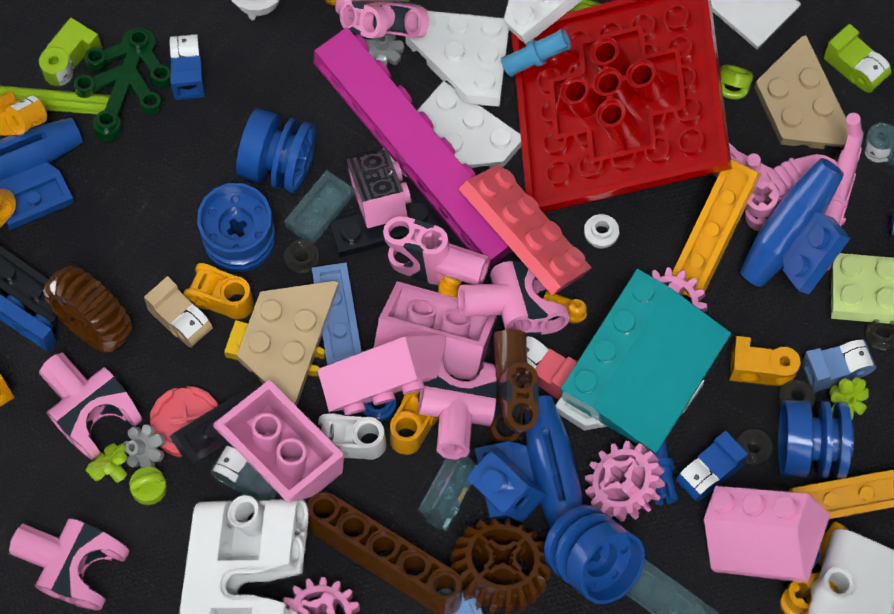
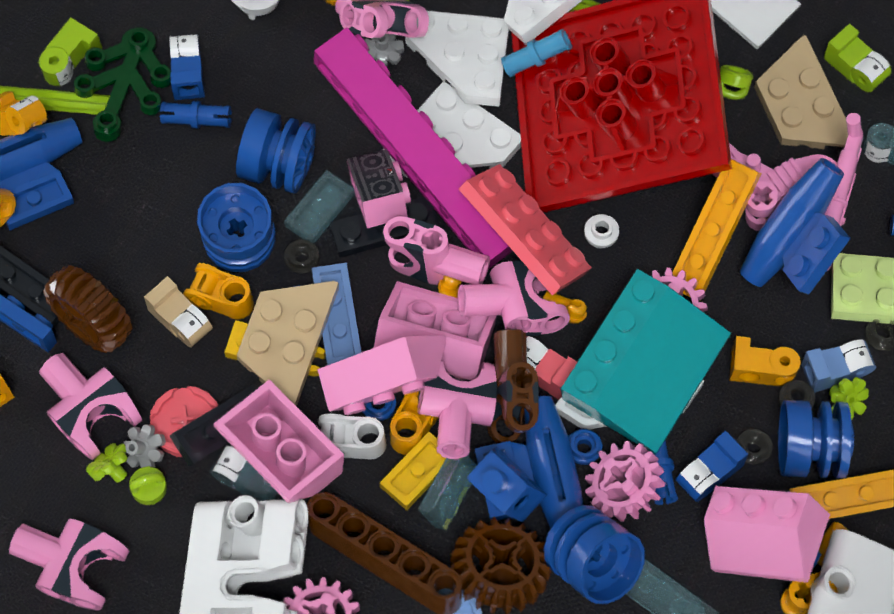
(196, 114): none -> blue pin
(414, 472): none -> yellow plate
(591, 439): none -> blue plate

